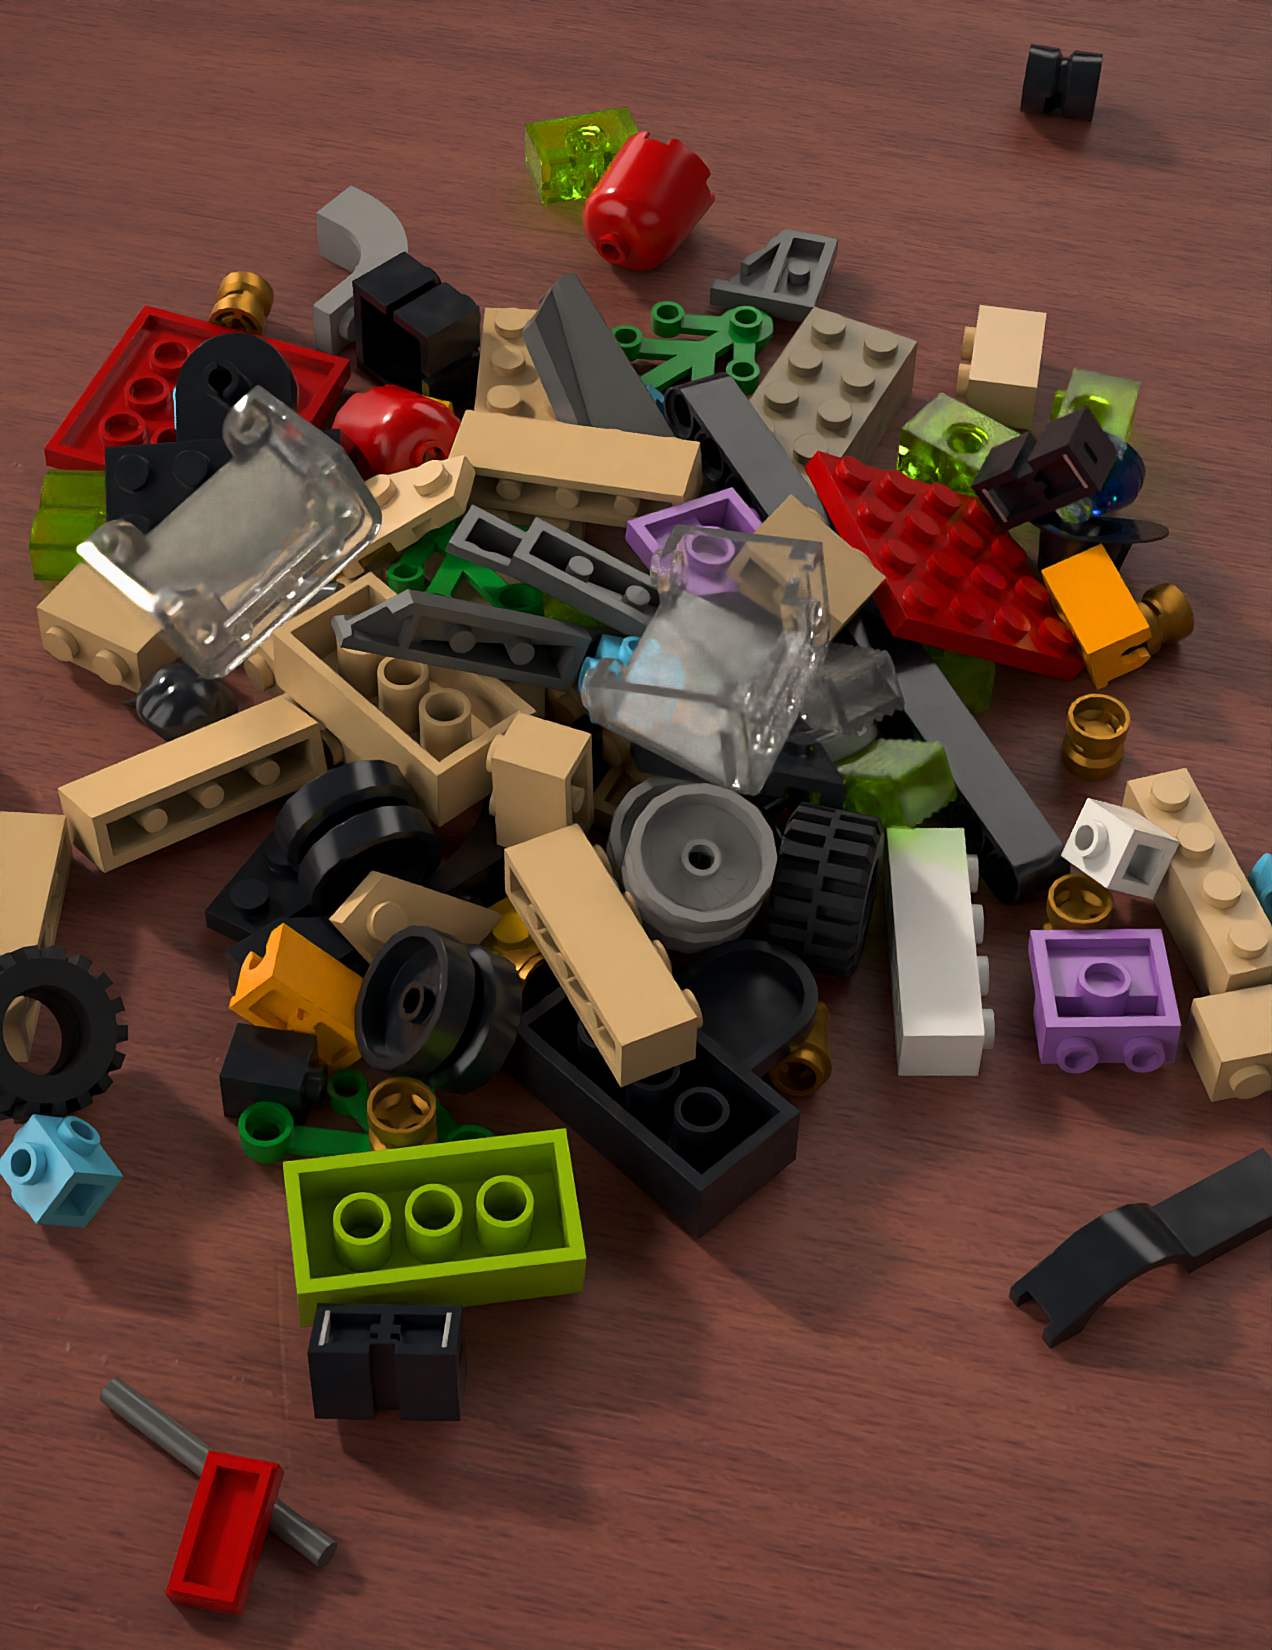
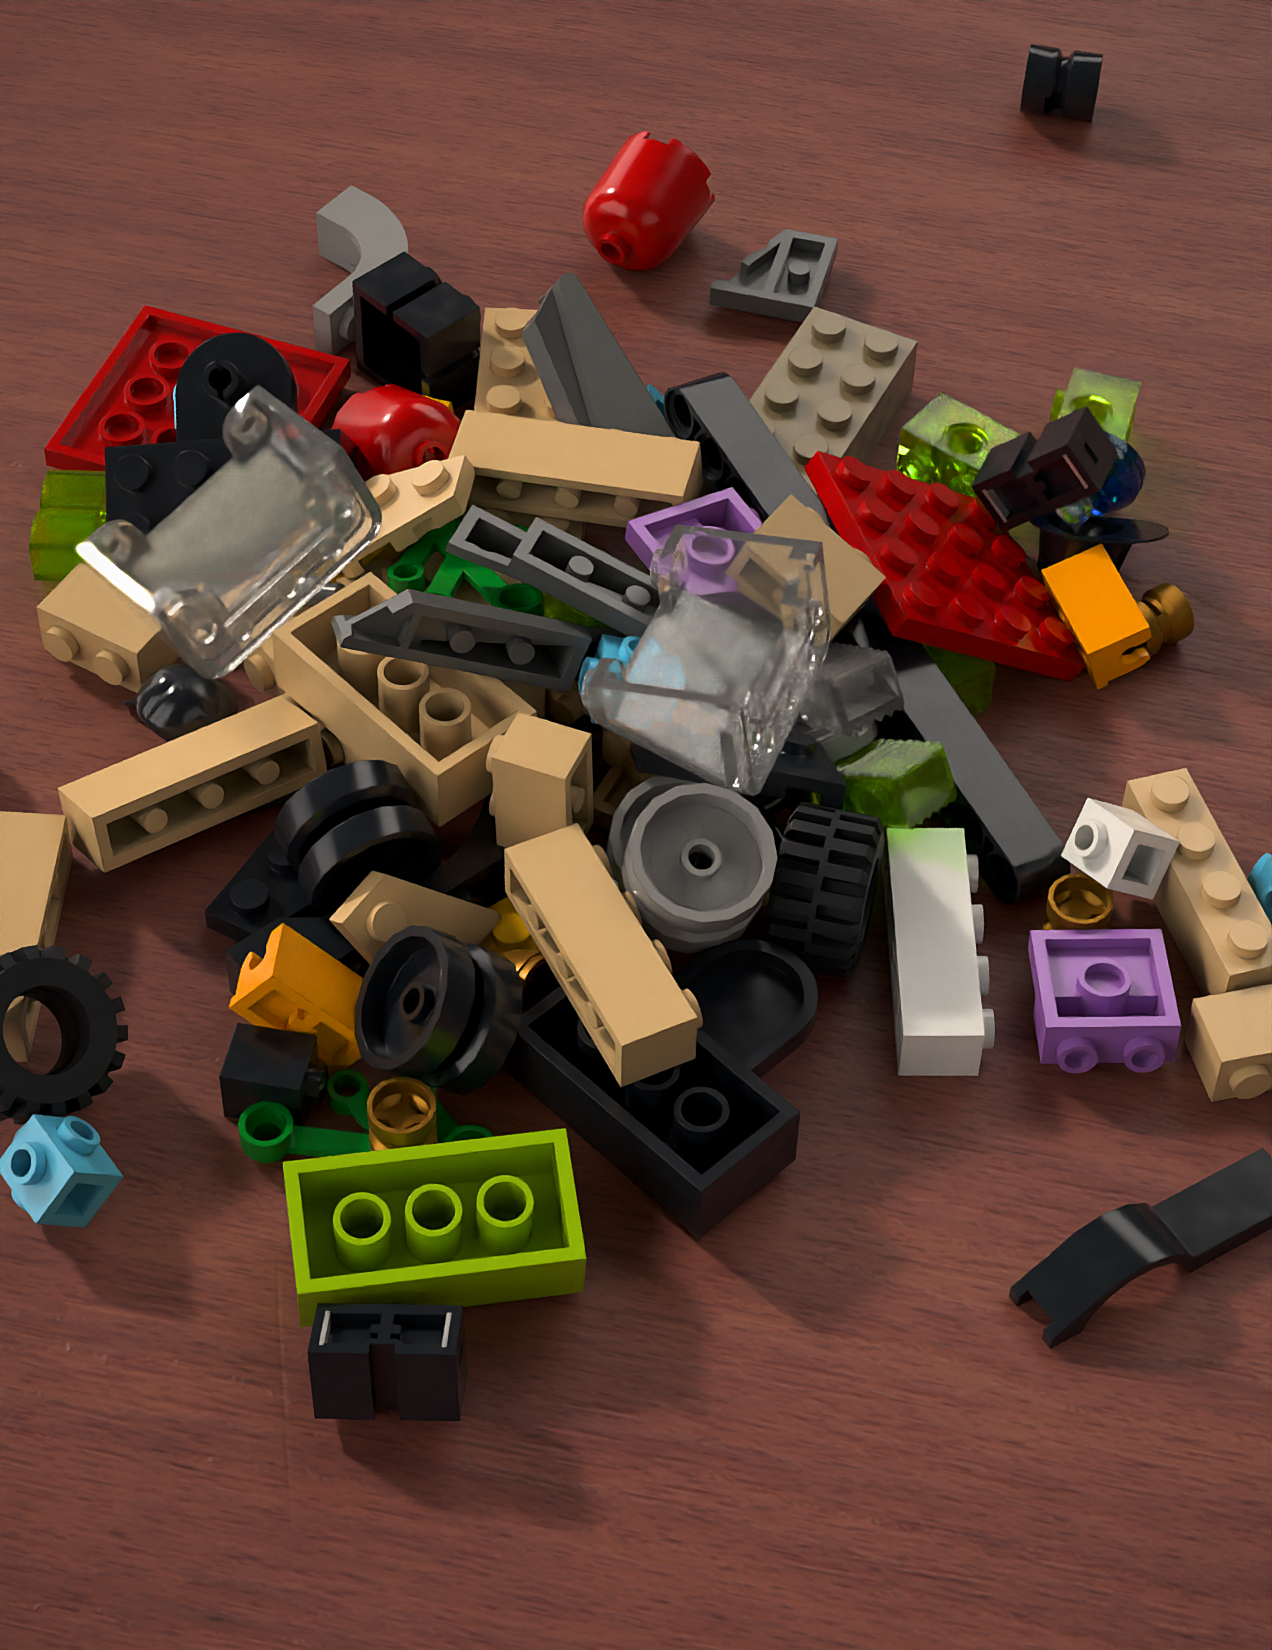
(193, 1452): dark grey bar -> none
(225, 1533): red tile -> none
(243, 302): pearl gold wheel -> none
(573, 152): clear neon green brick -> none
(739, 330): green plant -> none
(809, 1064): pearl gold cone -> none
(1003, 364): tan brick -> none
(1095, 737): pearl gold wheel -> none

